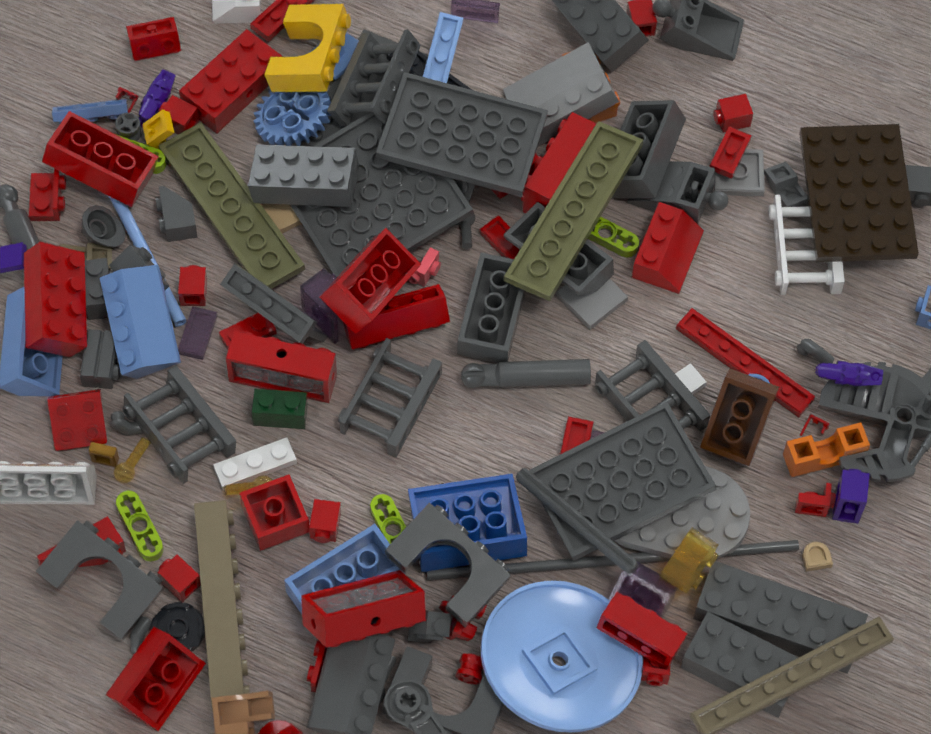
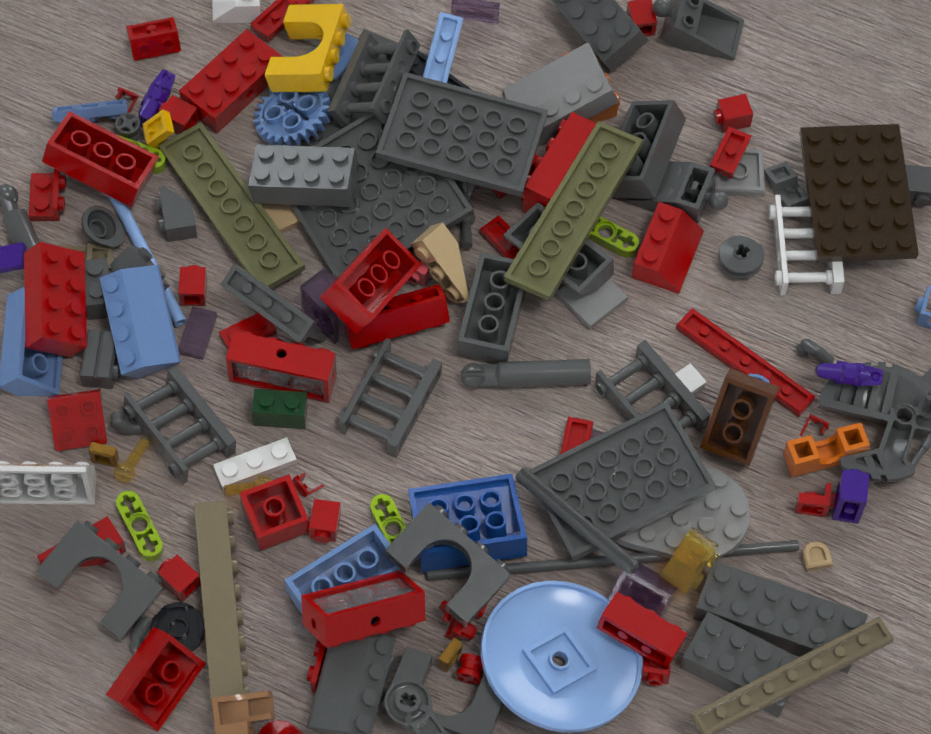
(302, 488): none -> red piece
(434, 628): dark grey window -> none
(442, 257): none -> tan slope
(450, 655): none -> pearl gold tile
(740, 257): none -> dark grey piece

